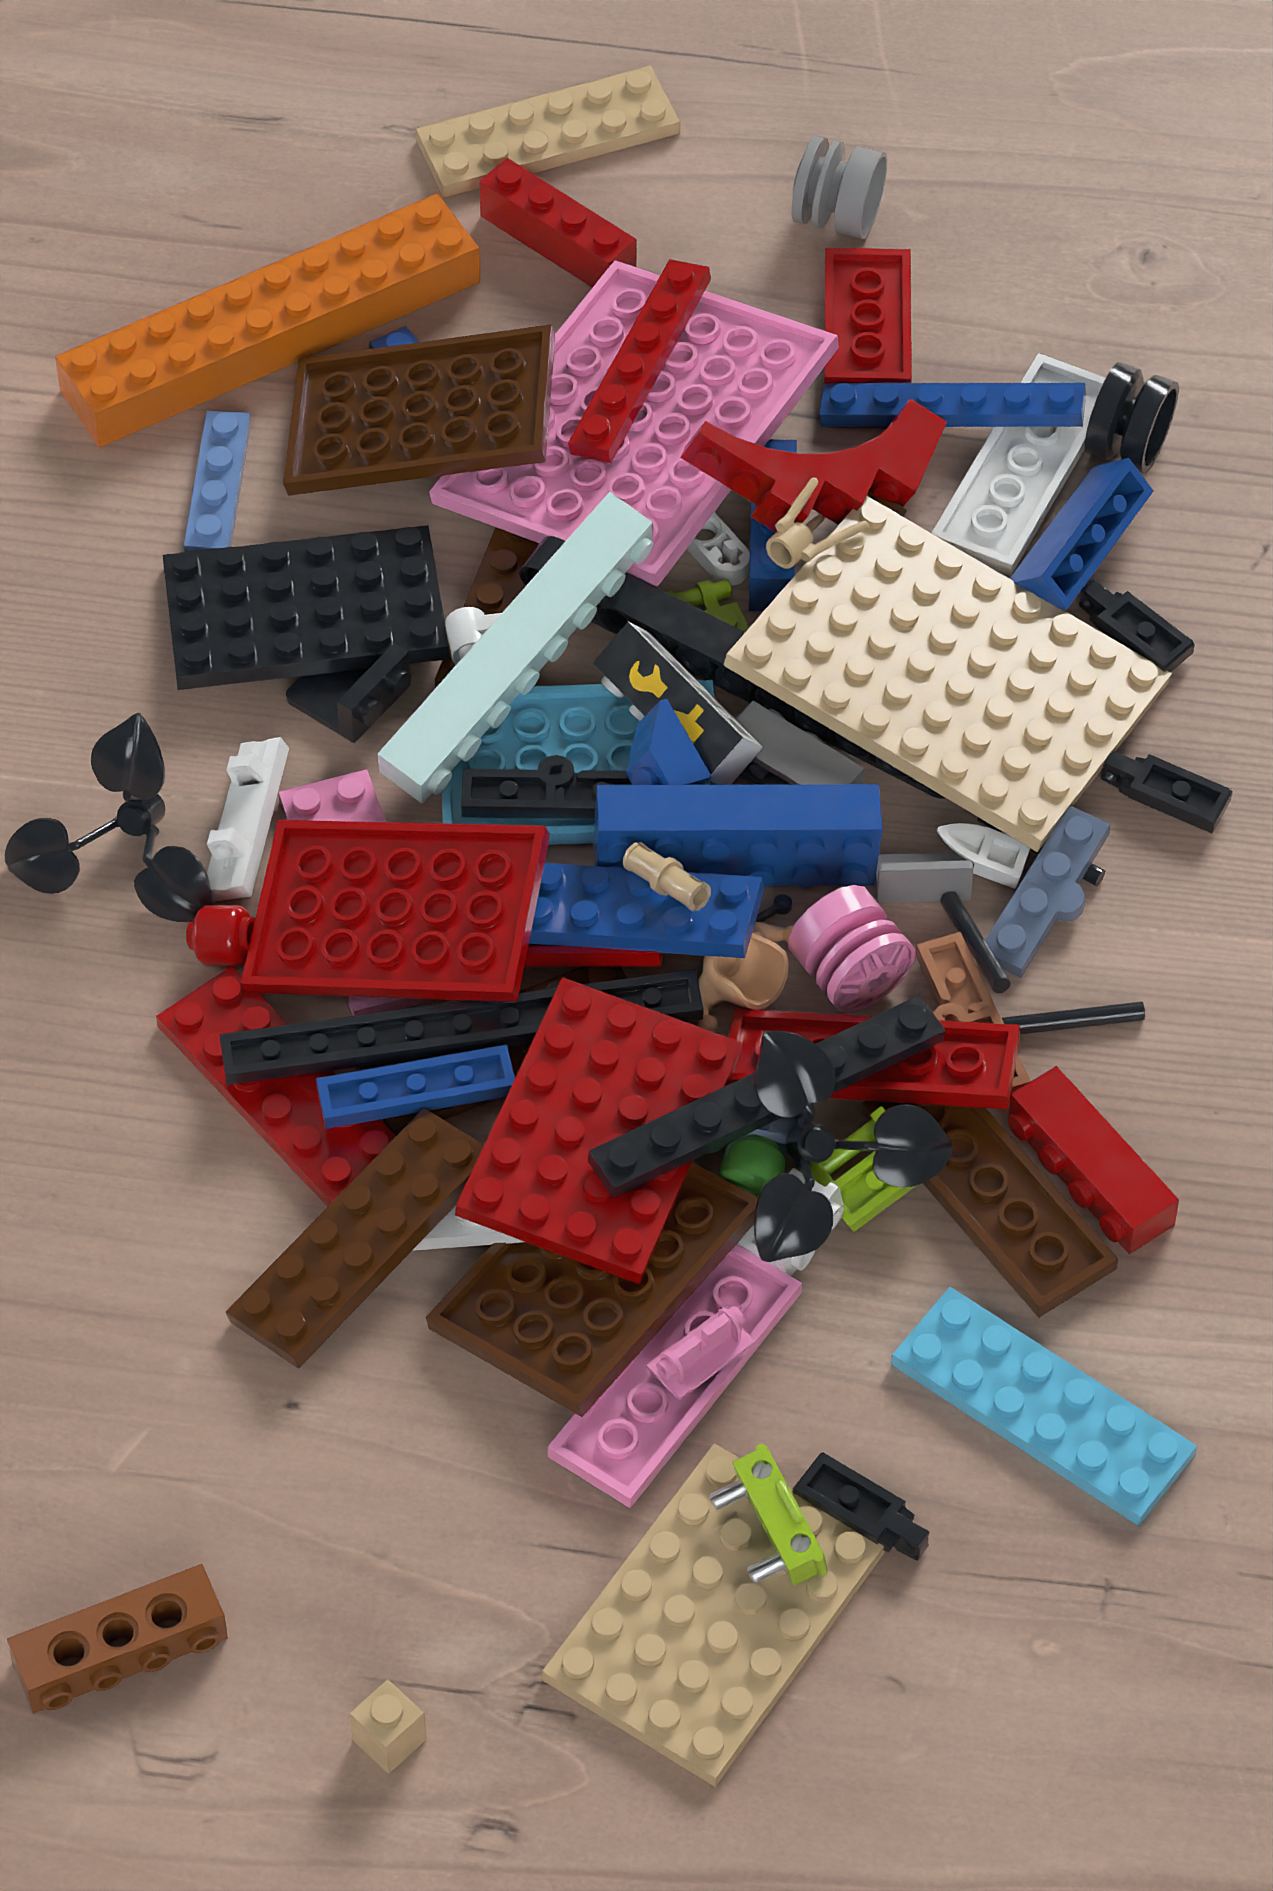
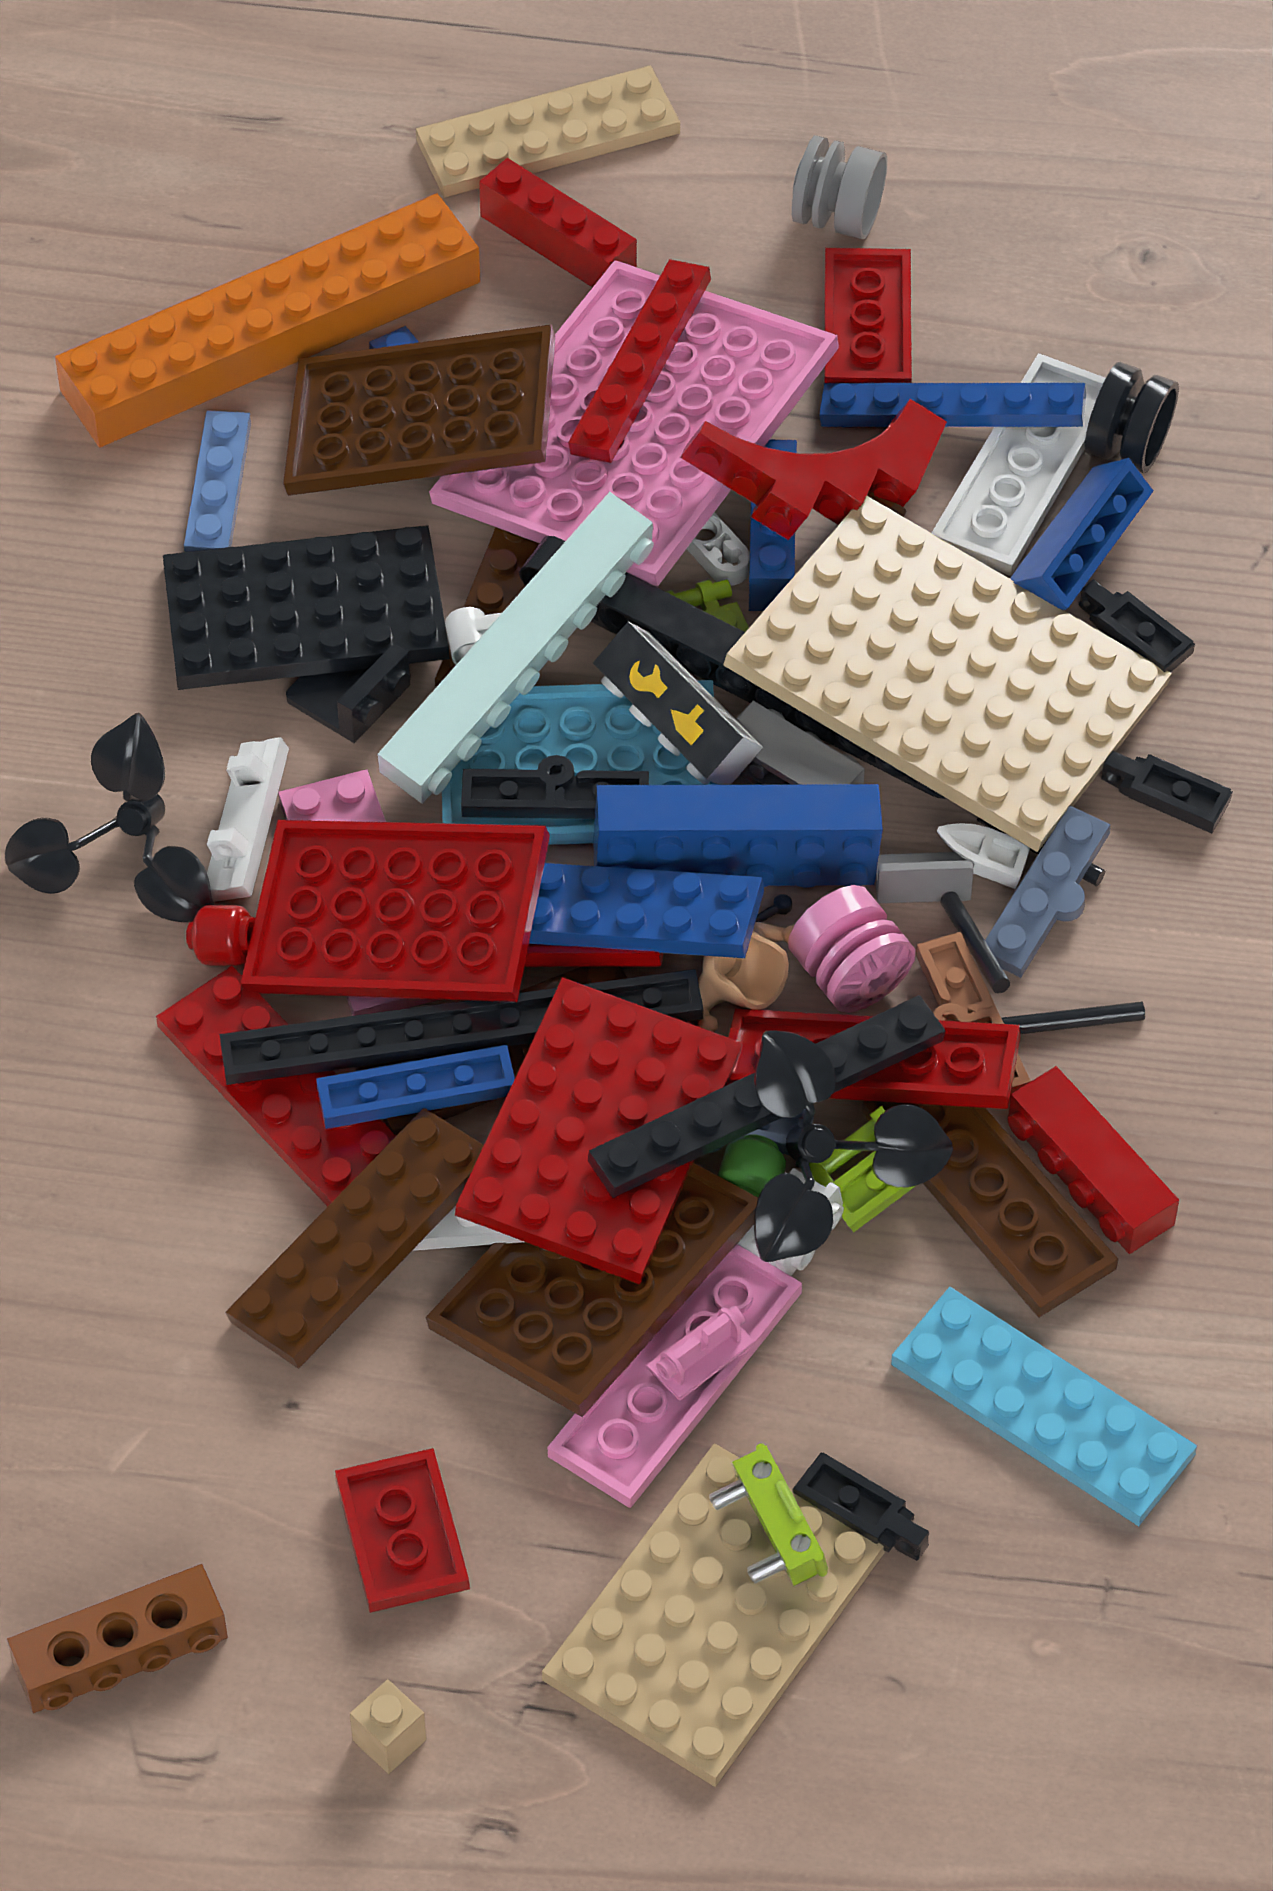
(402, 1530): none -> red plate
(664, 751): blue slope -> none
(666, 876): tan pin -> none
(795, 540): tan plant -> none

